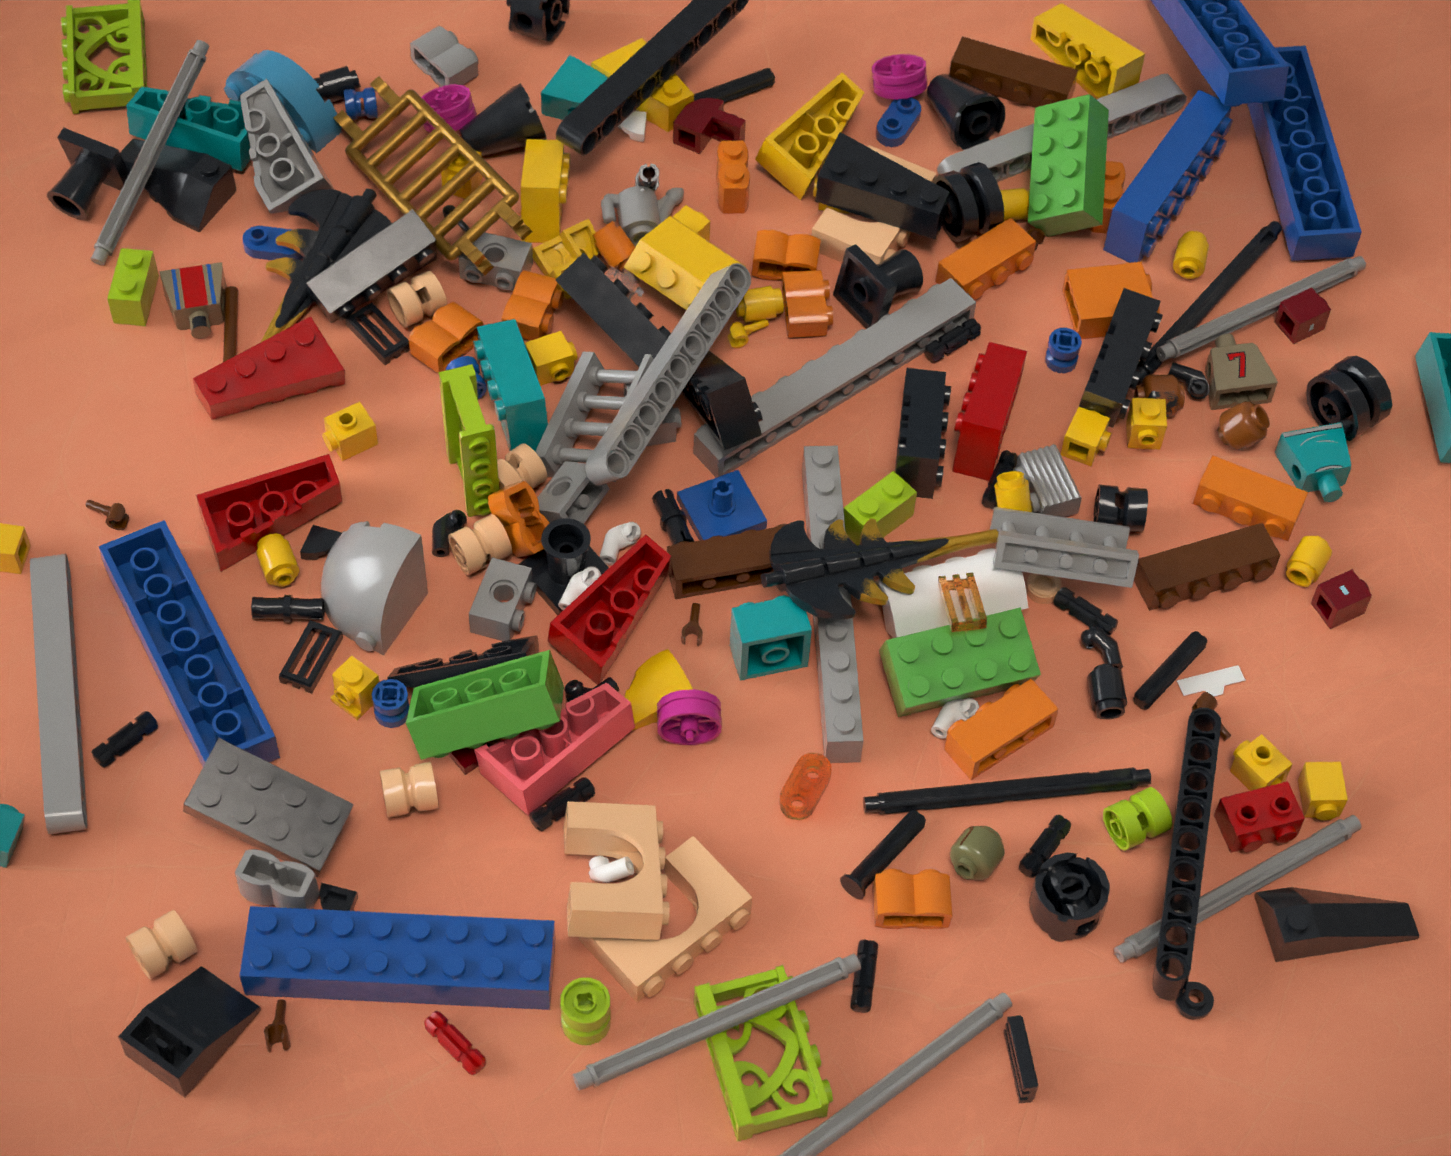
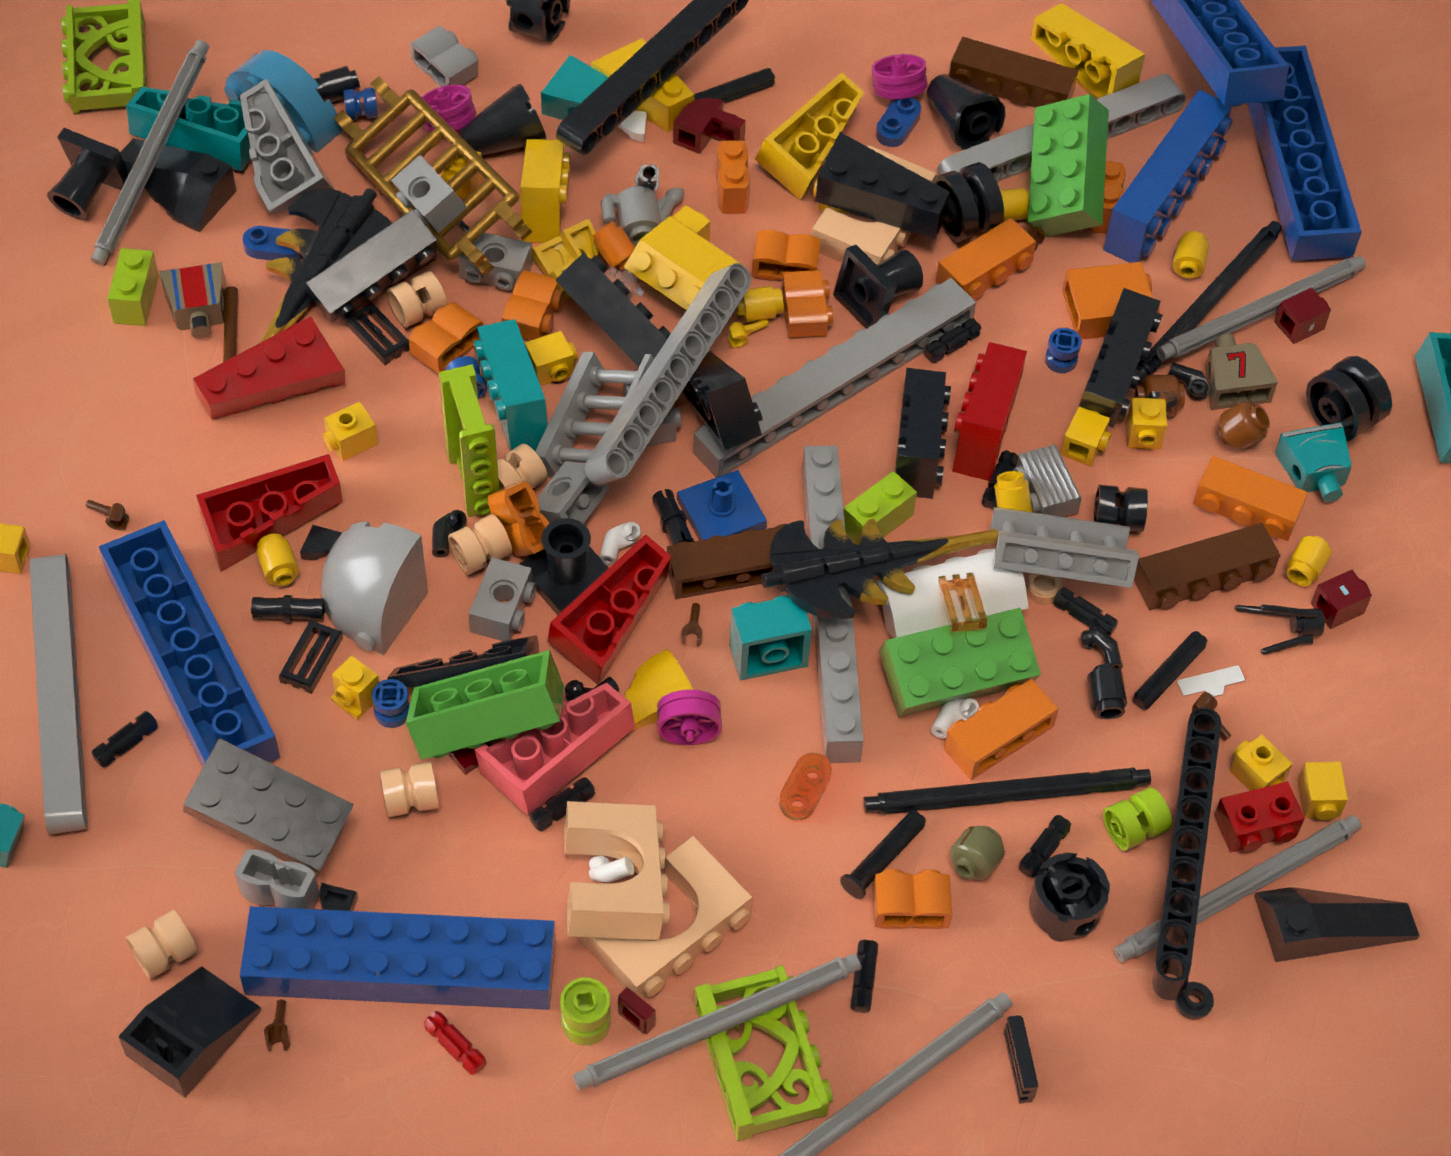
(428, 193): none -> light grey brick
(578, 584): white arm -> none
(636, 1011): none -> dark red tile
(1302, 621): none -> black plant

